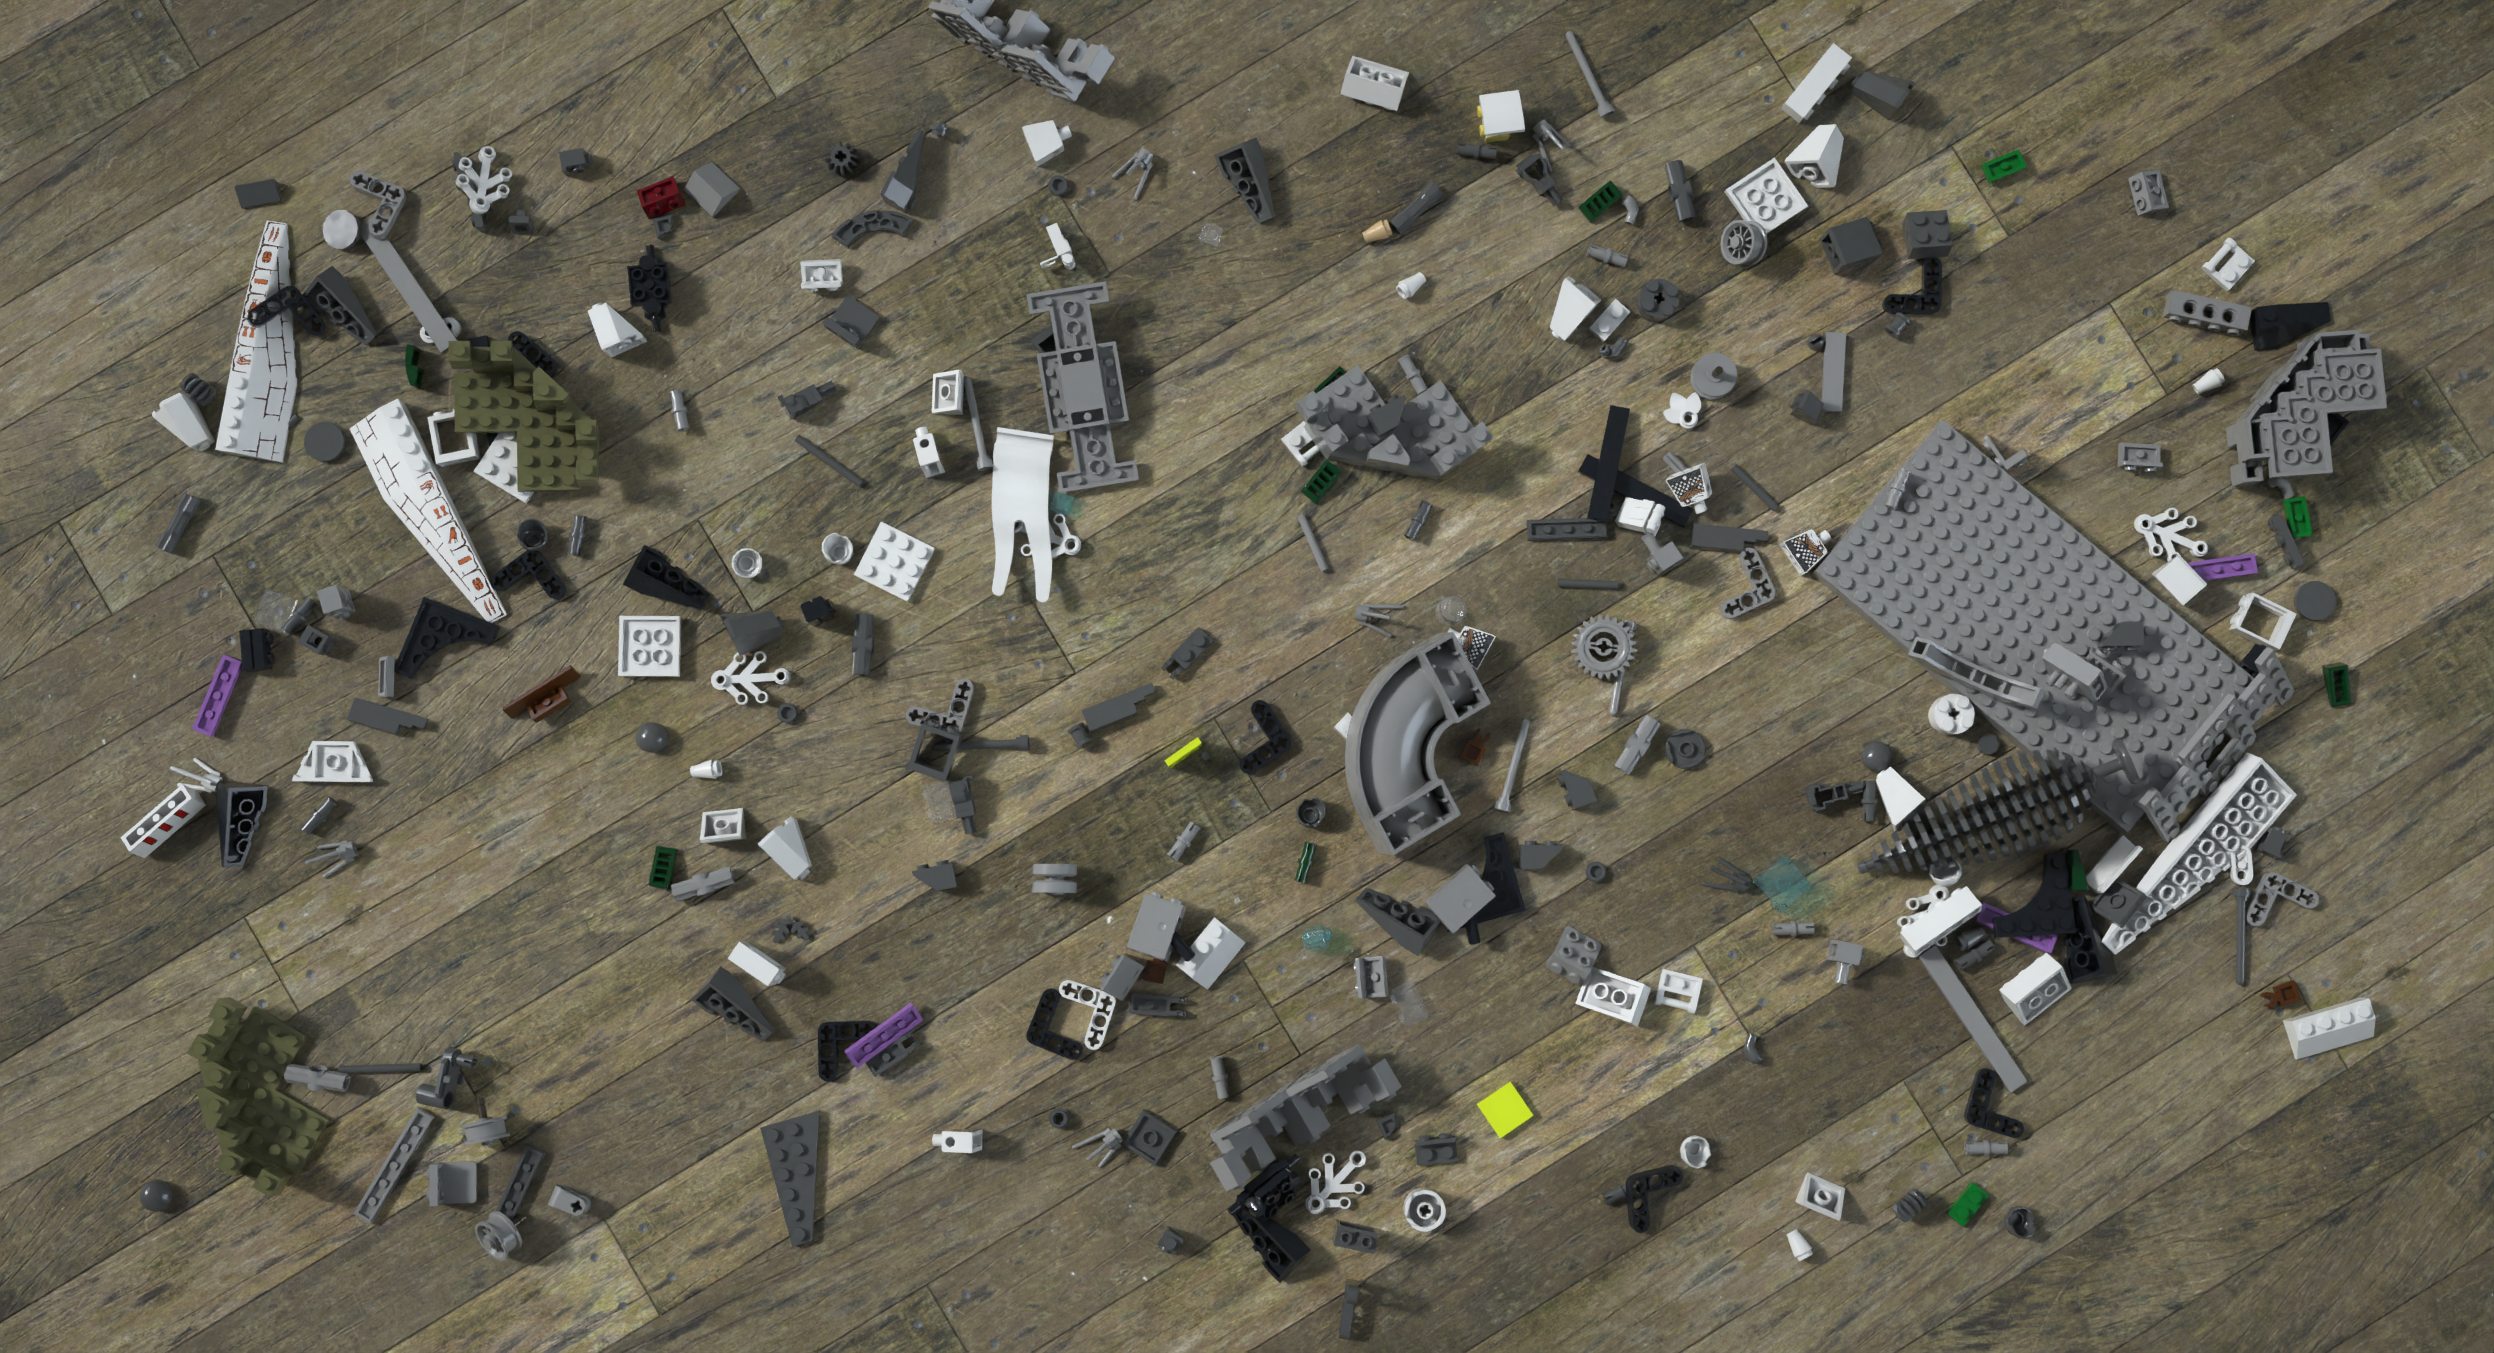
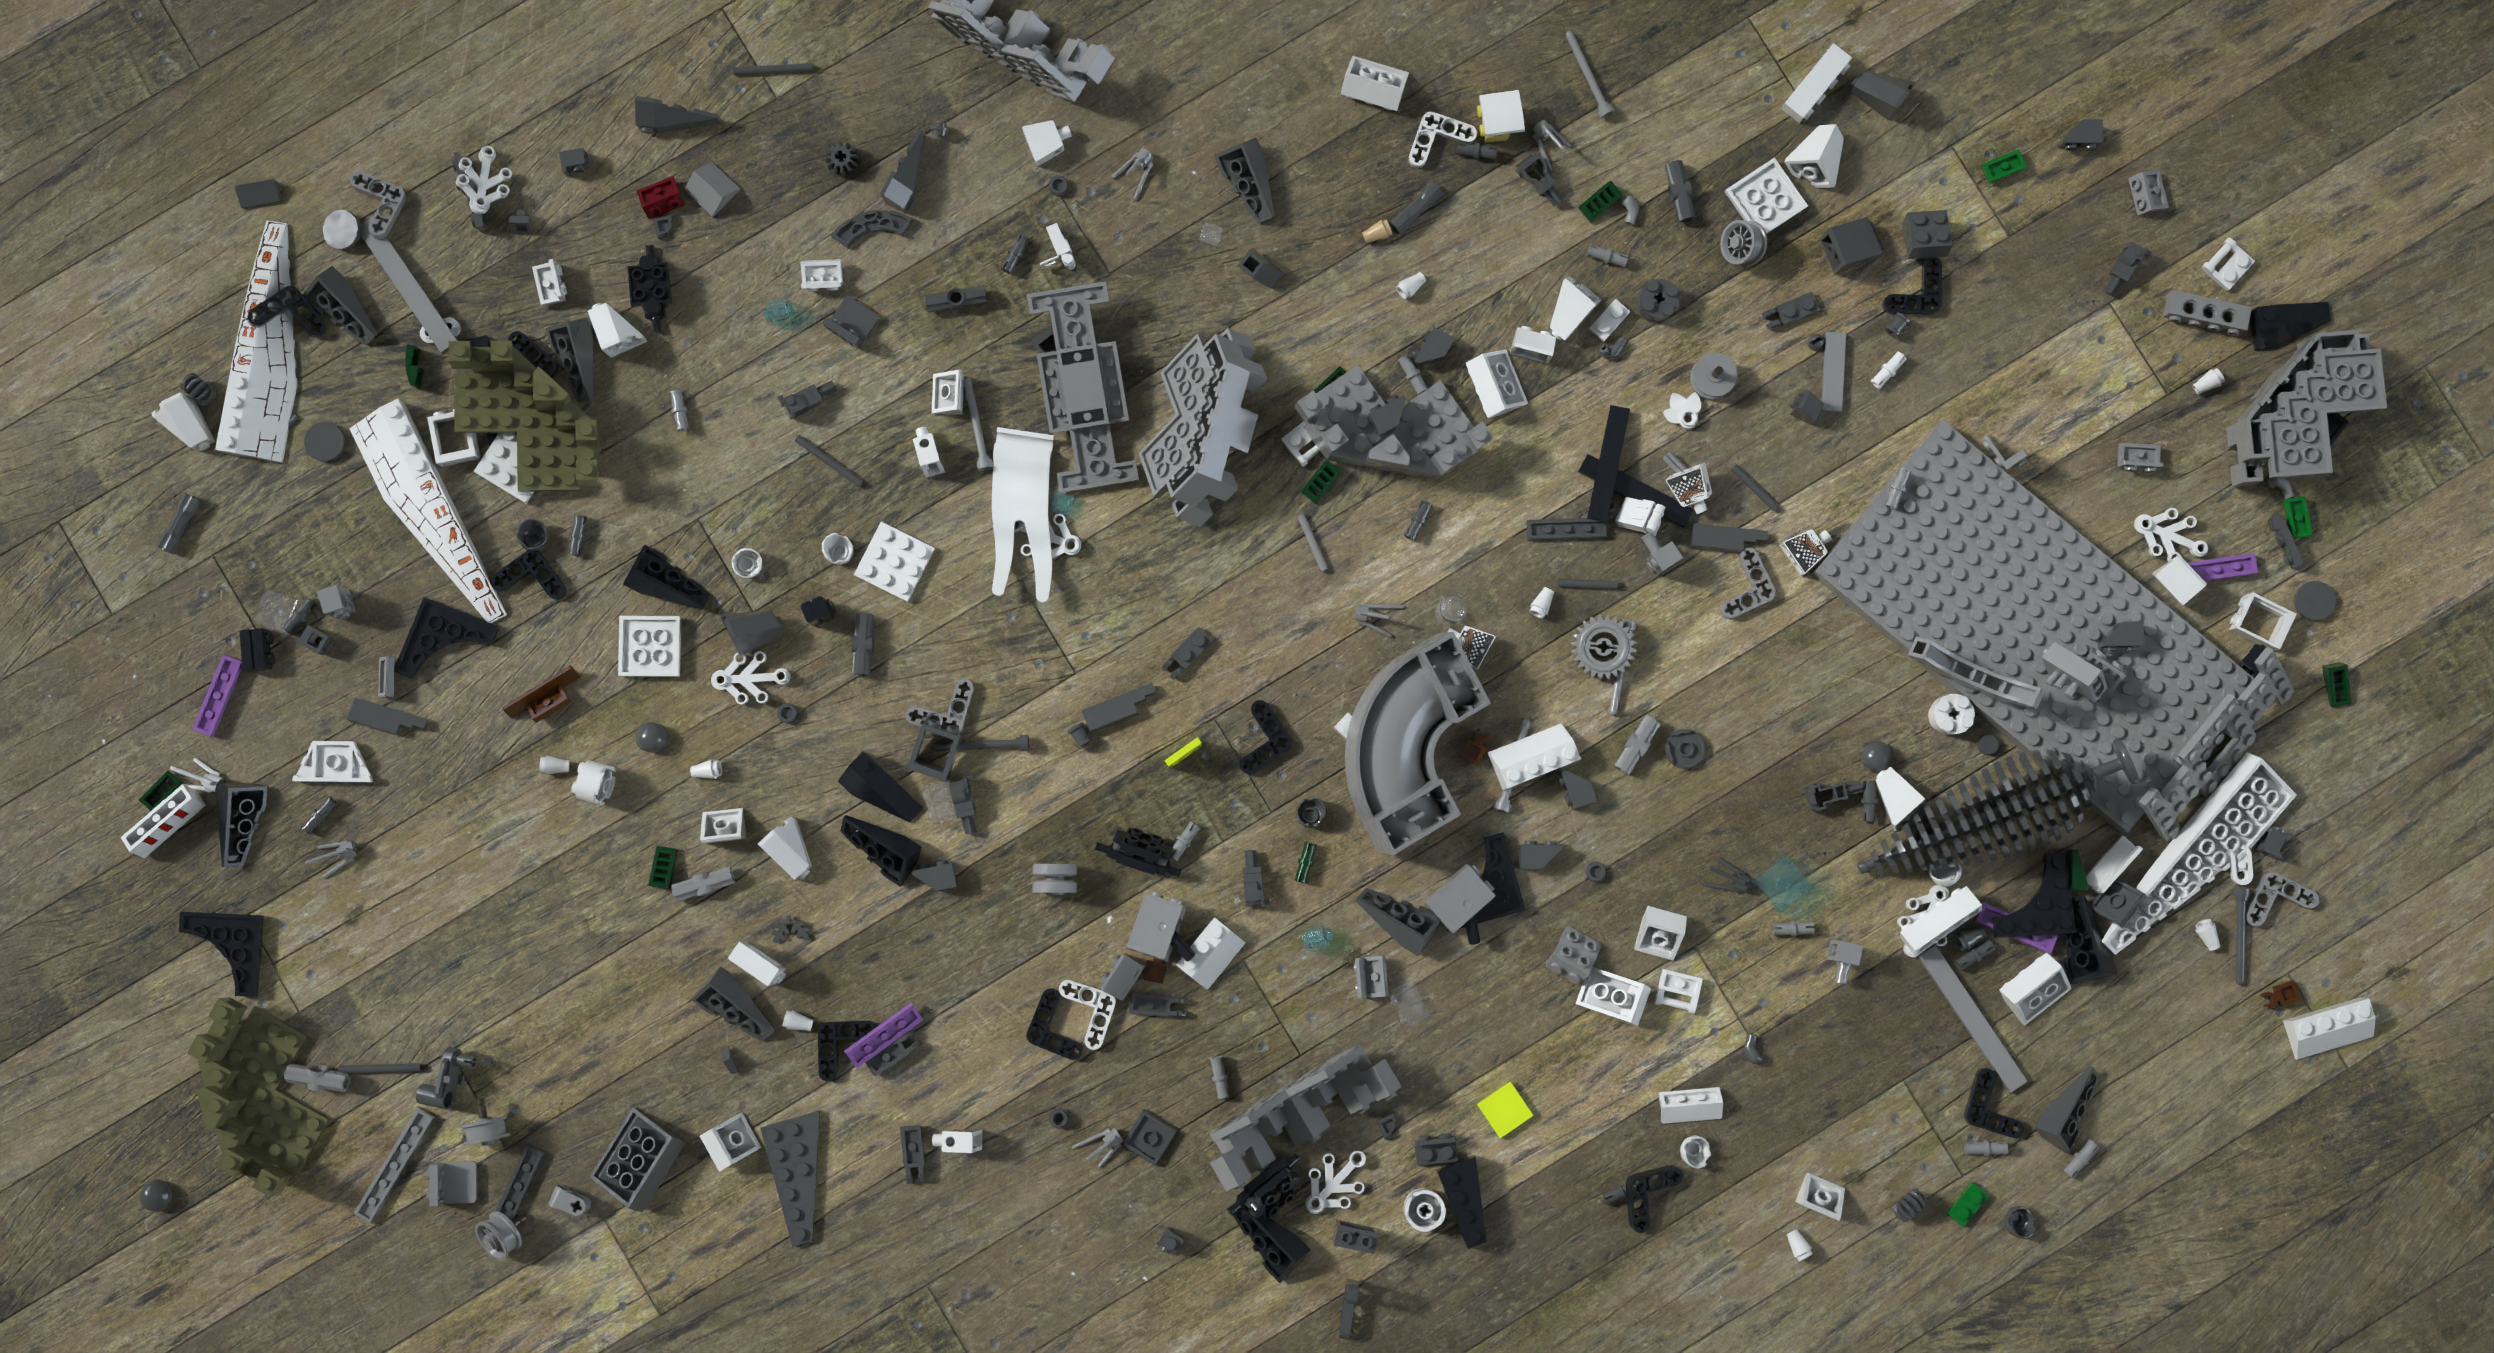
(145, 799): none -> dark green slope
(236, 938): none -> black plate
(549, 283): none -> white bracket
(553, 765): none -> white cone
(575, 348): none -> dark grey wedge
(594, 782): none -> white brick
(637, 1160): none -> dark grey slope
(657, 117): none -> dark grey wedge
(729, 1060): none -> dark grey tile
(730, 1141): none -> white slope
(773, 69): none -> dark grey bar
(779, 311): none -> clear light blue head
(796, 1021): none -> white cone
(872, 784): none -> black wedge
(889, 850): none -> black wedge
(913, 1151): none -> dark grey hinge
(942, 300): none -> dark grey piece
(1015, 254): none -> dark grey pin
(1140, 852): none -> black piece
(1192, 448): none -> light grey brick
(1253, 881): none -> dark grey piece
(1260, 268): none -> dark grey slope
(1432, 130): none -> white beam
(1435, 347): none -> dark grey slope
(1464, 1196): none -> black wedge
(1496, 383): none -> white slope
(1533, 344): none -> white slope
(1533, 756): none -> white slope
(1541, 604): none -> white cone
(1660, 933): none -> white slope
(1691, 1105): none -> white panel
(1792, 310): none -> dark grey hinge
(1888, 370): none -> white pin
(2062, 1117): none -> dark grey wedge
(2081, 1159): none -> light grey pin
(2086, 135): none -> dark grey slope
(2125, 266): none -> dark grey piece
(2207, 932): none -> white cone

